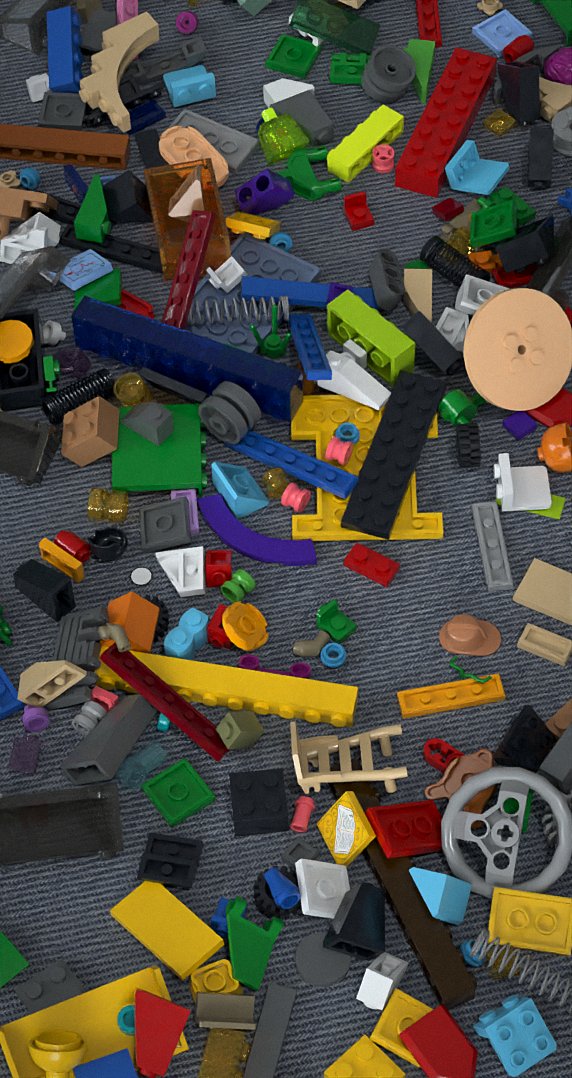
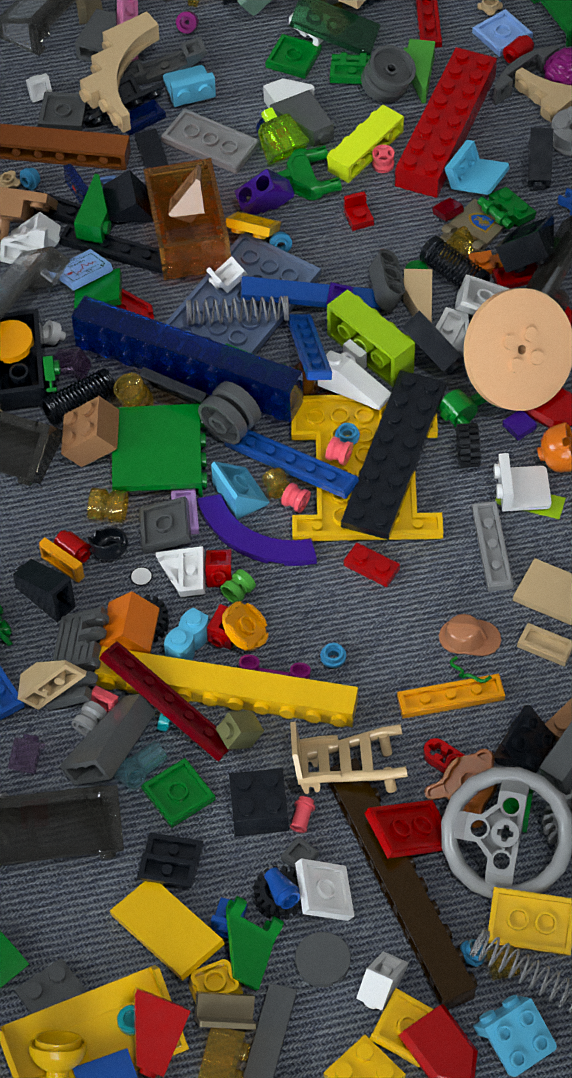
(35, 718): medium lavender tile -> none
(64, 50): blue brick -> none
(117, 633): dark tan arm -> none
(150, 422): dark grey slope -> none
(187, 145): light nougat tile -> none
(189, 268): dark red tile -> none
(273, 345): green plant -> none
(311, 648): dark tan arm -> none
(334, 622): green bracket -> none
(346, 829): tile -> none
(359, 923): black slope -> none
(443, 894): medium azure slope -> none
(493, 224): green tile -> none
(499, 122): clear yellow plate -> none
(521, 90): black slope -> none

